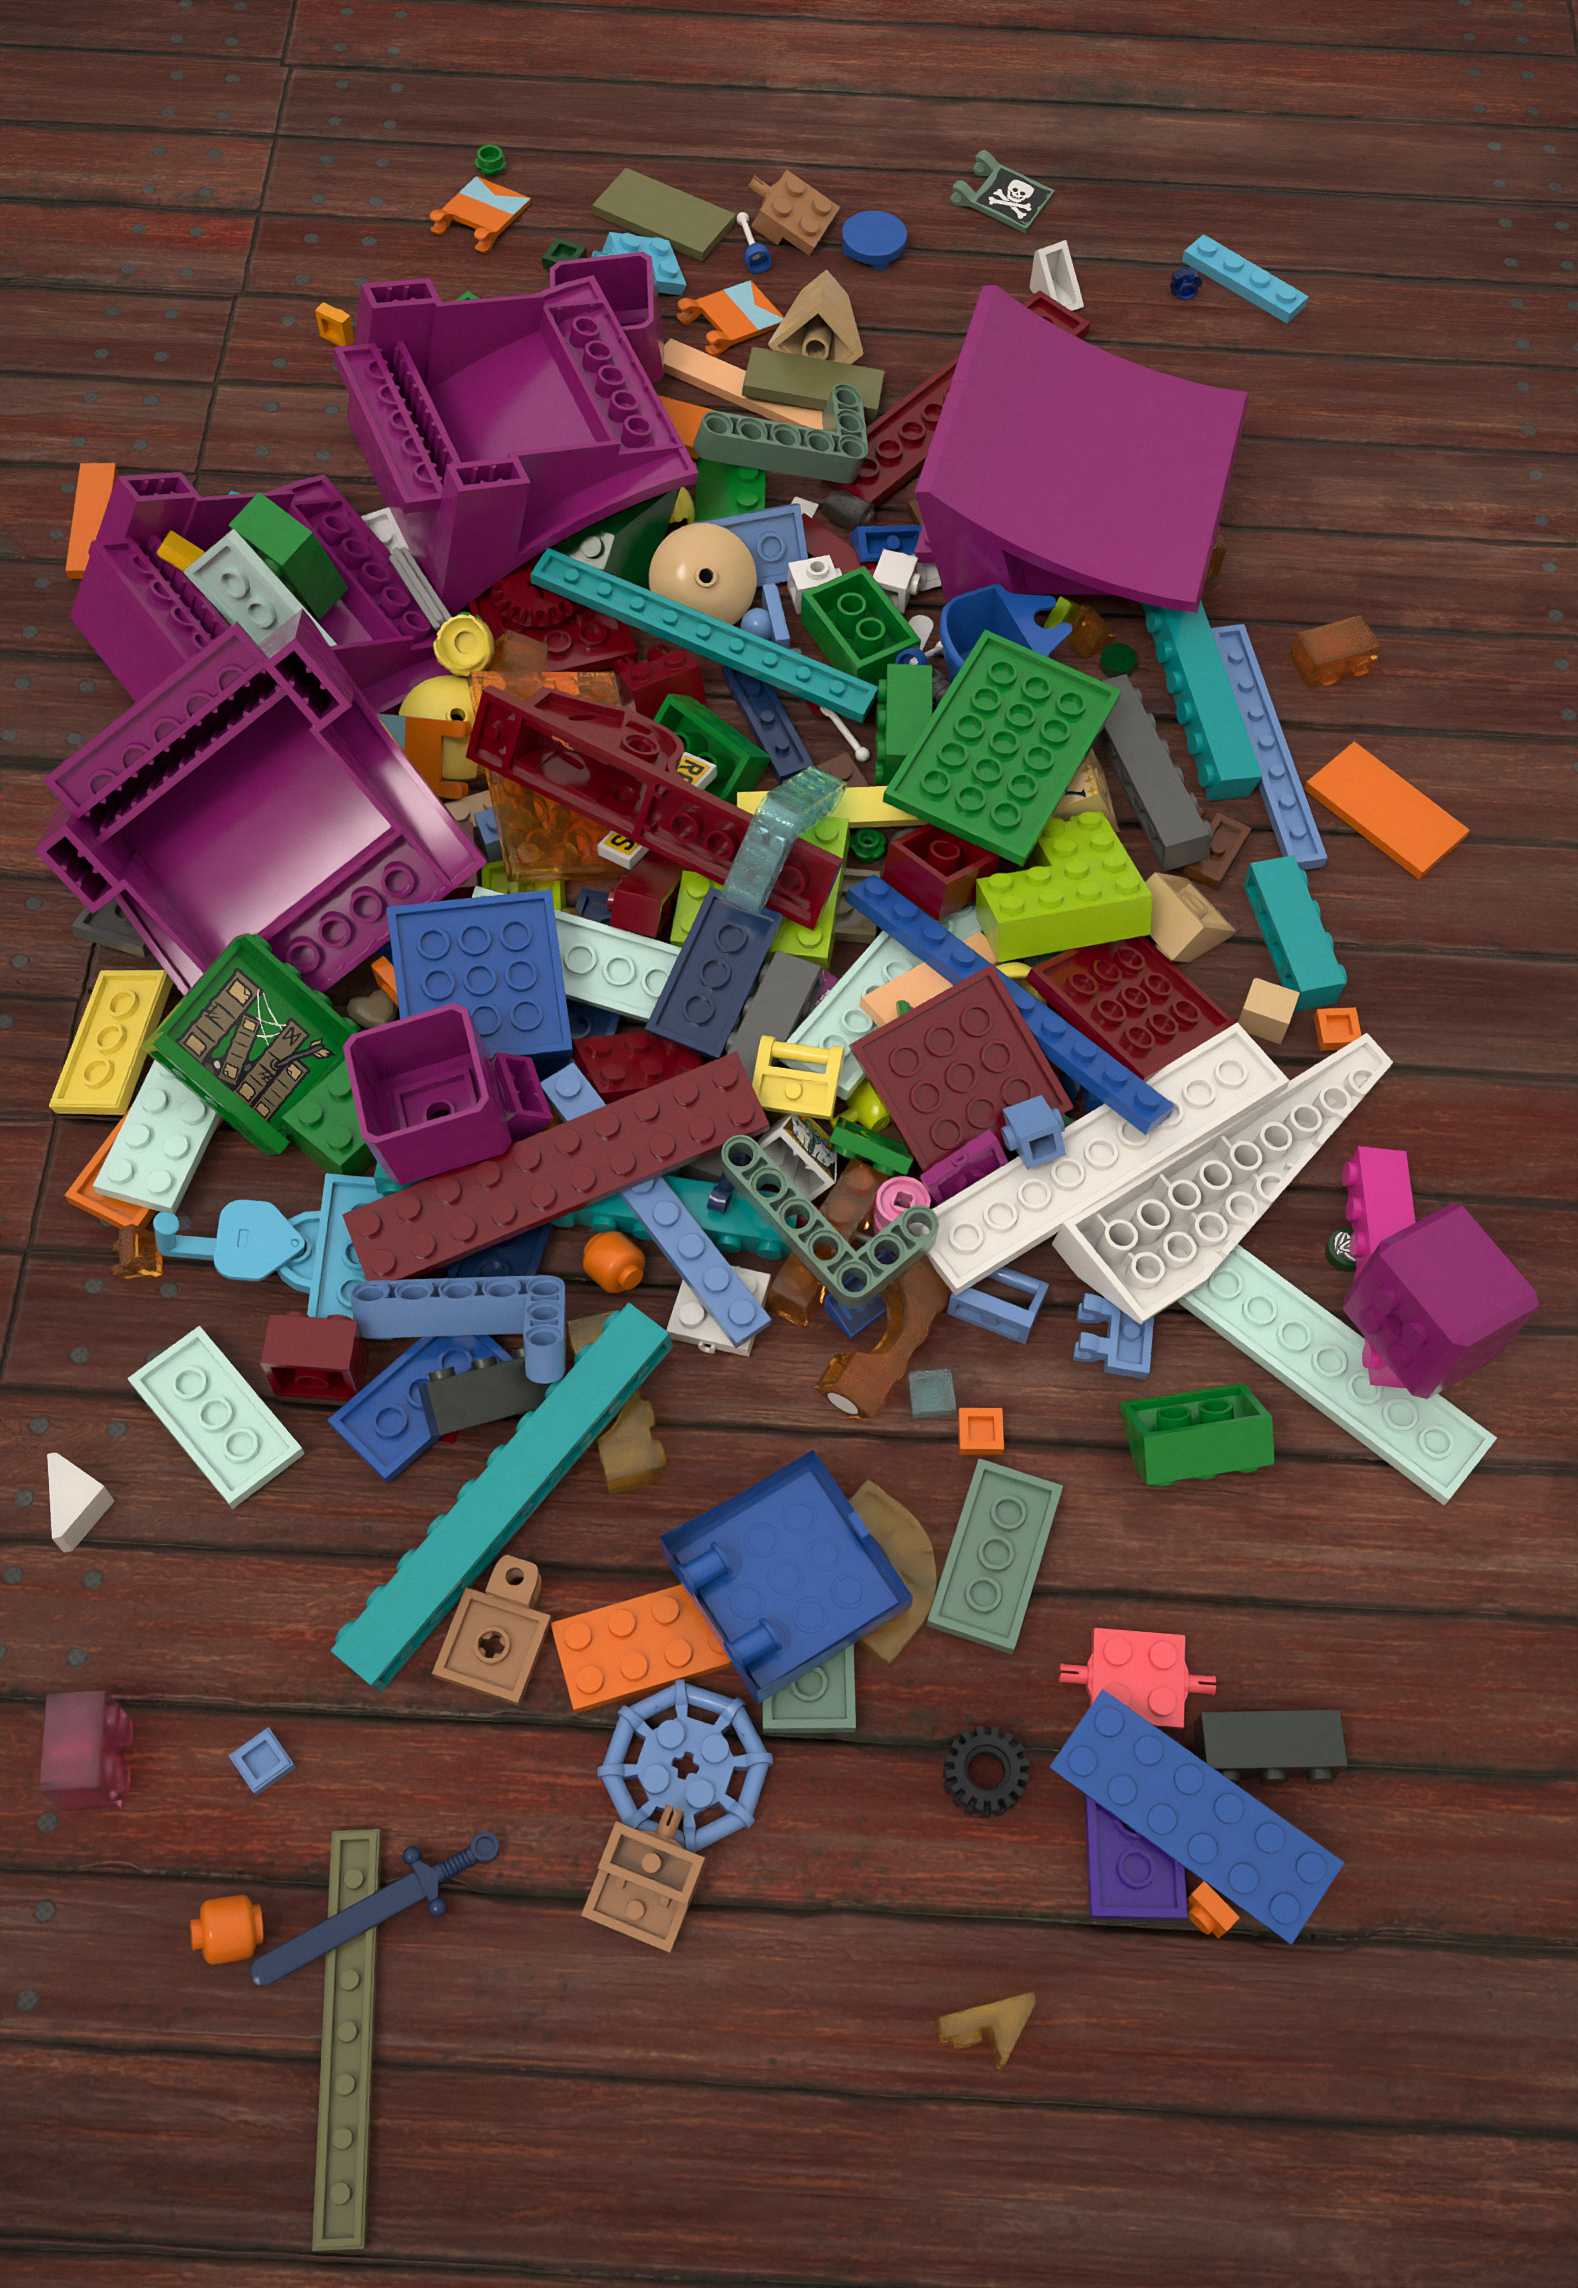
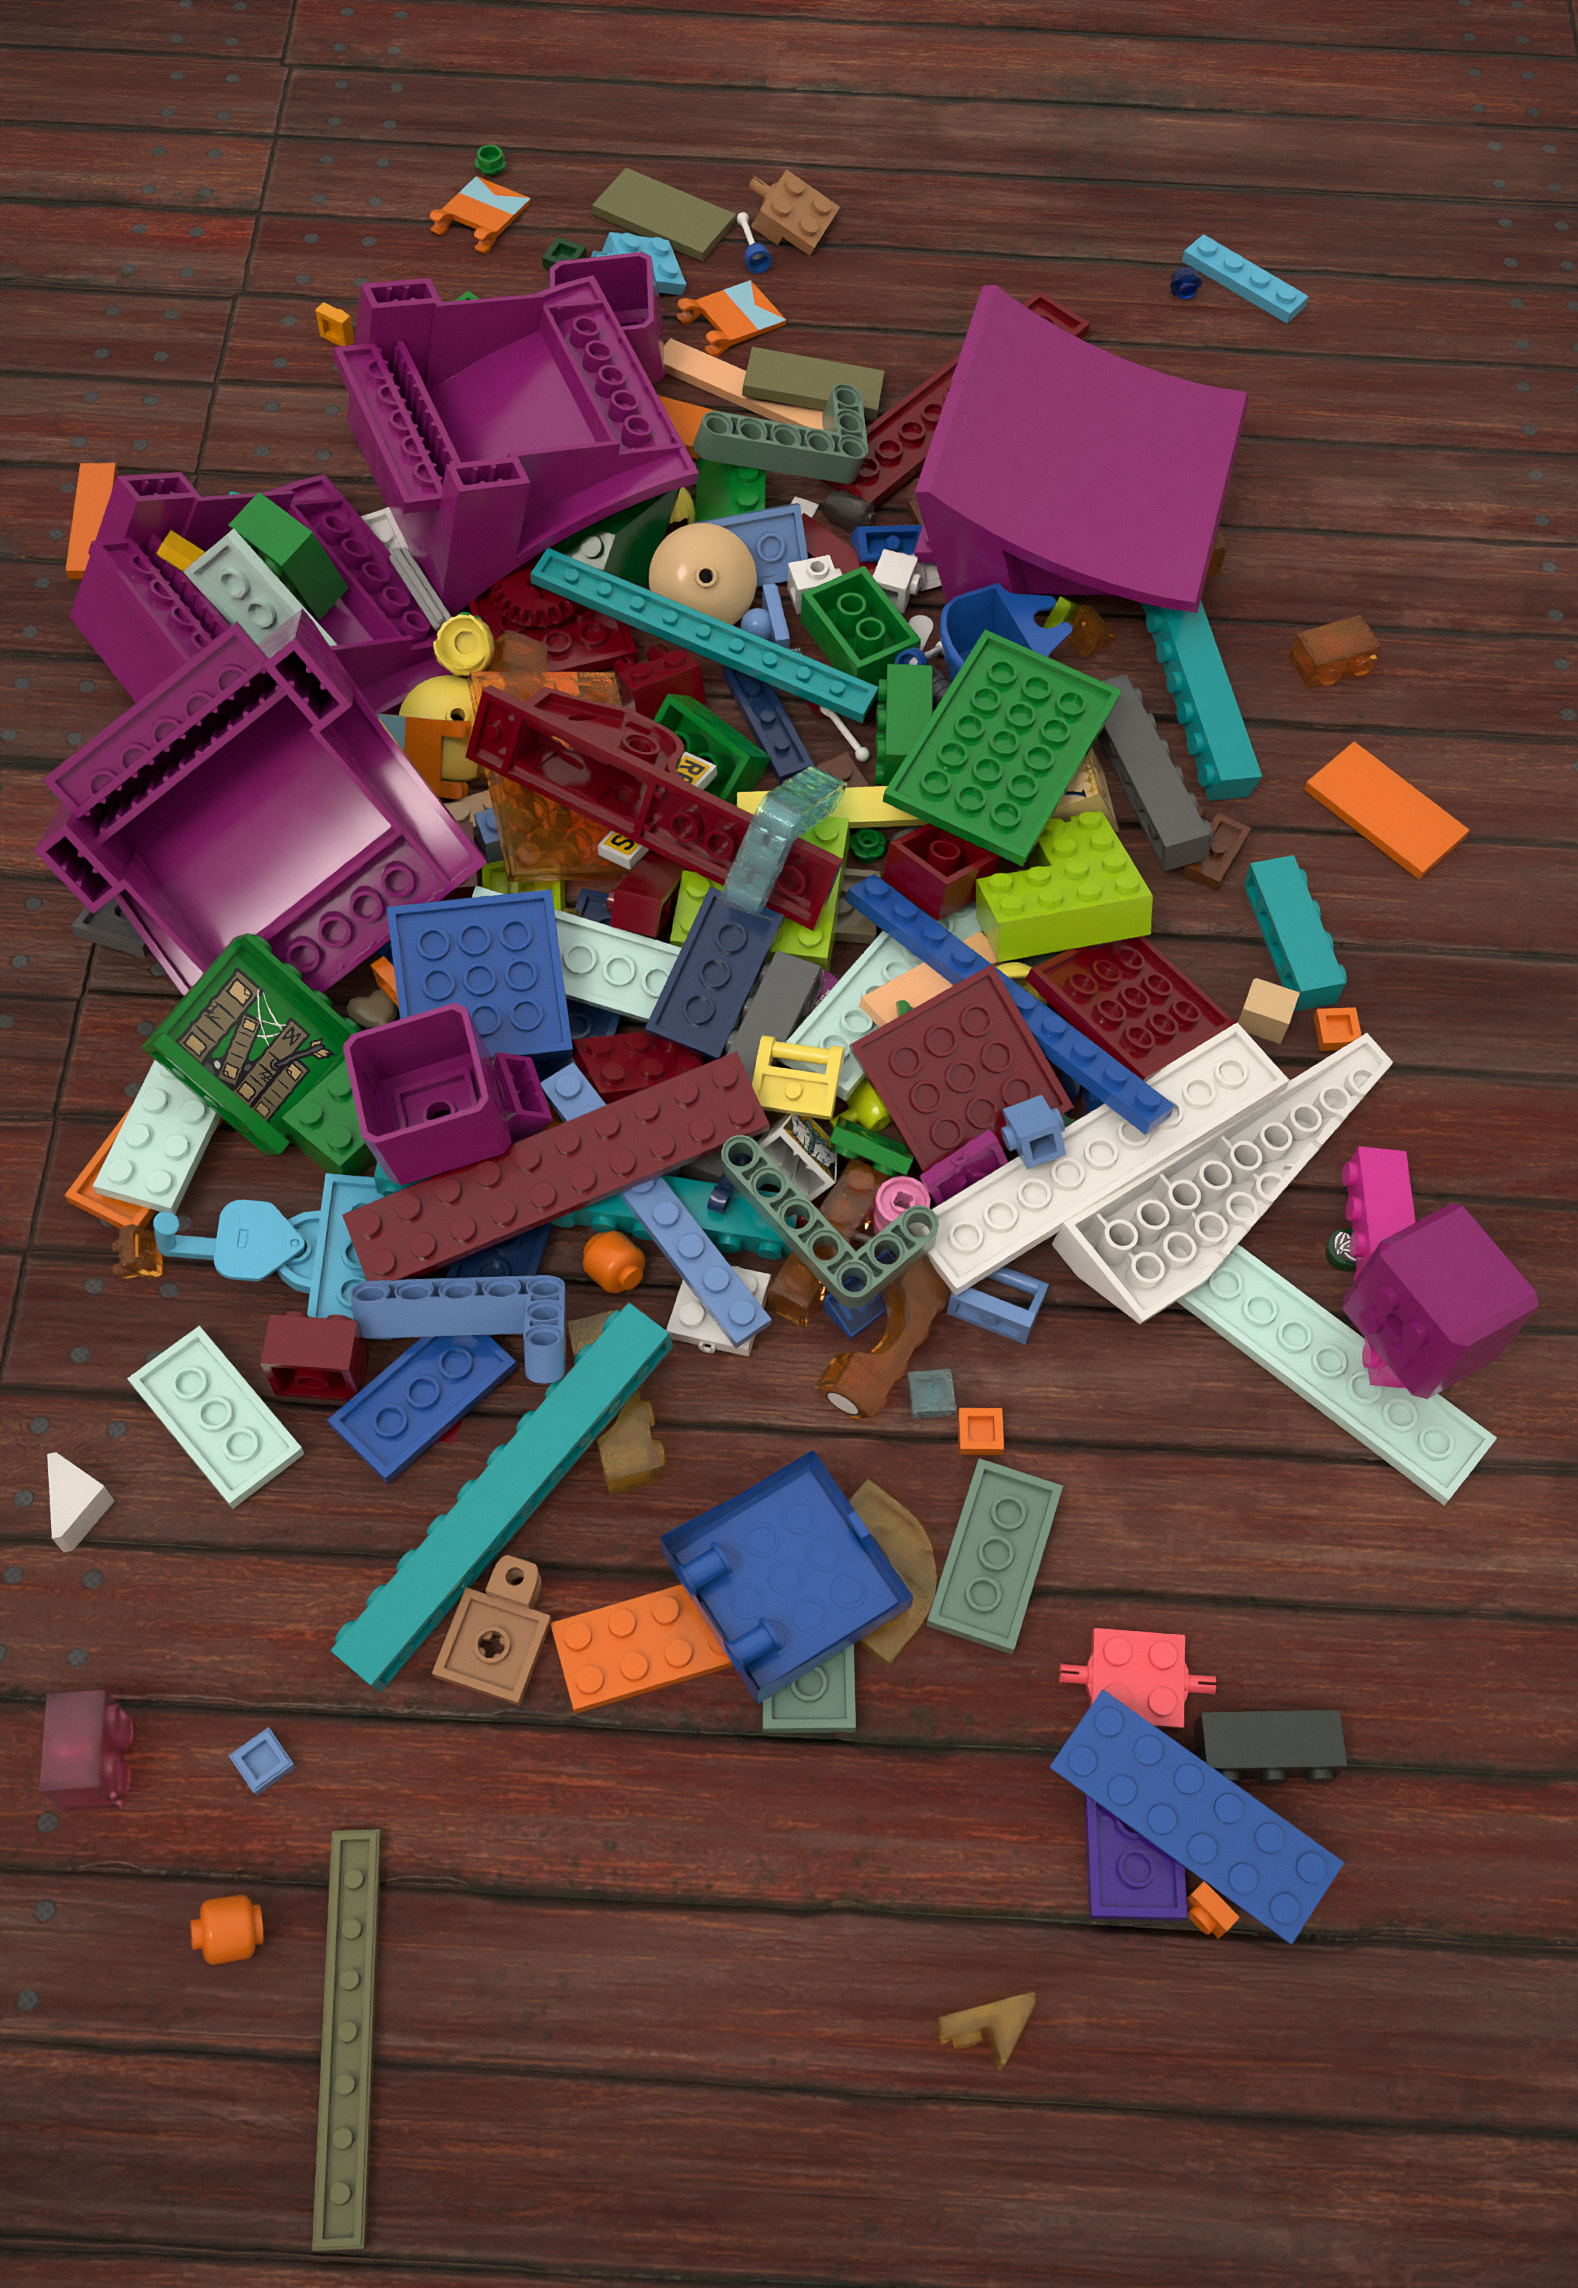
(108, 1043): light yellow tile -> none
(374, 1909): dark blue sword -> none
(479, 1395): pearl dark grey brick -> none
(645, 1882): medium nougat plate -> none
(709, 1752): medium blue plate -> none
(820, 324): tan slope -> none
(874, 238): blue tile -> none
(969, 1795): black tyre -> none
(1004, 194): flag -> none
(1055, 275): white slope -> none
(1118, 660): dark green tile -> none
(1127, 1342): medium blue plate -> none
(1183, 919): tan slope -> none
(1198, 1434): green slope -> none
(1279, 781): medium blue plate -> none

